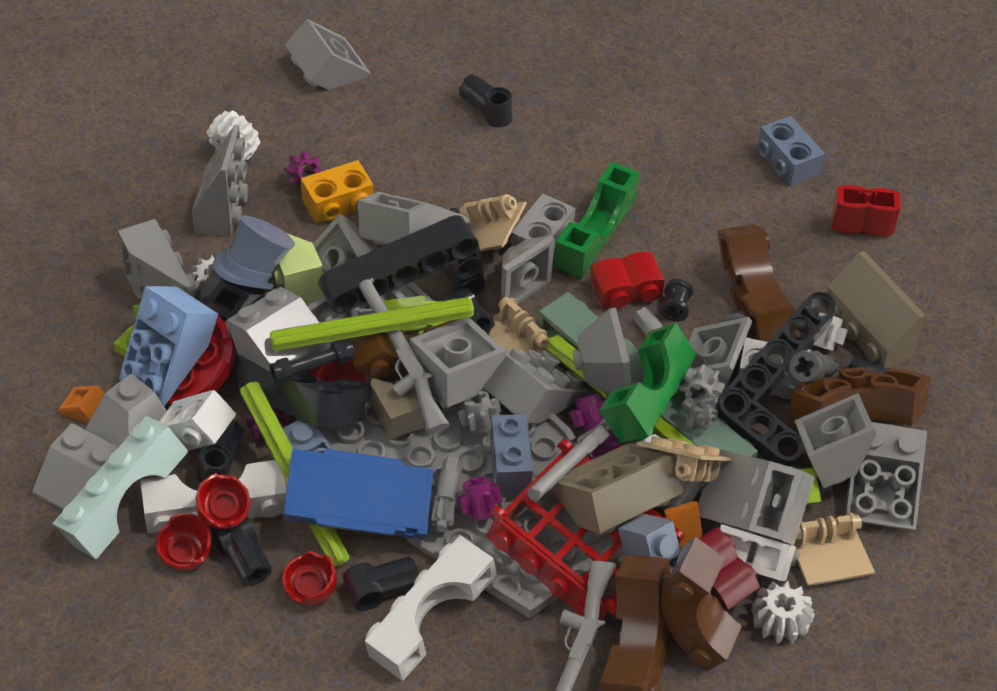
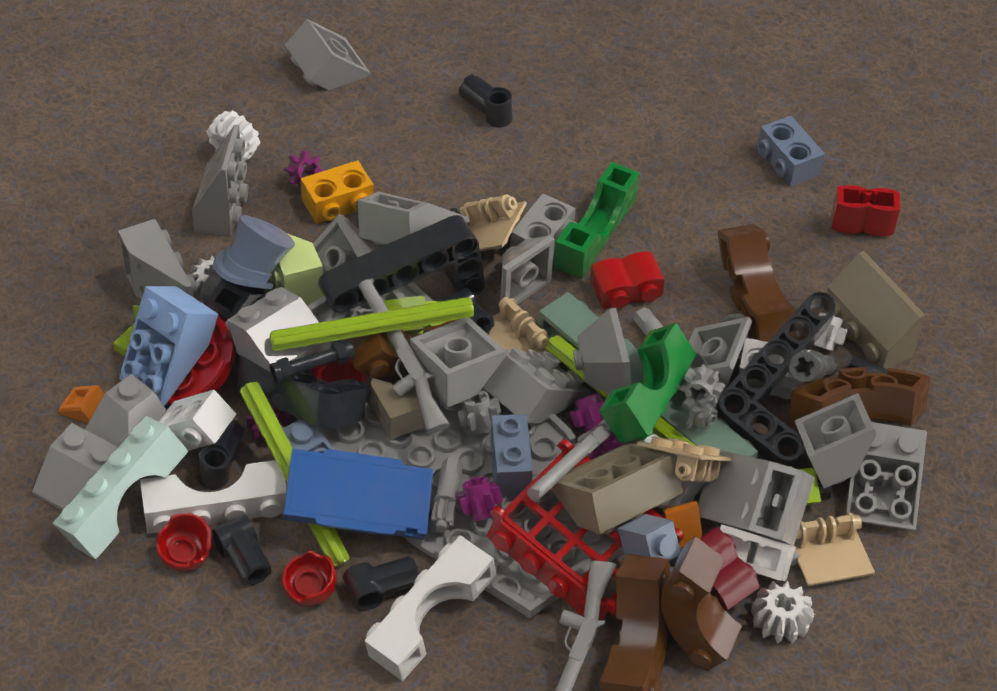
(222, 501): red hair -> none
(676, 300): black bush -> none

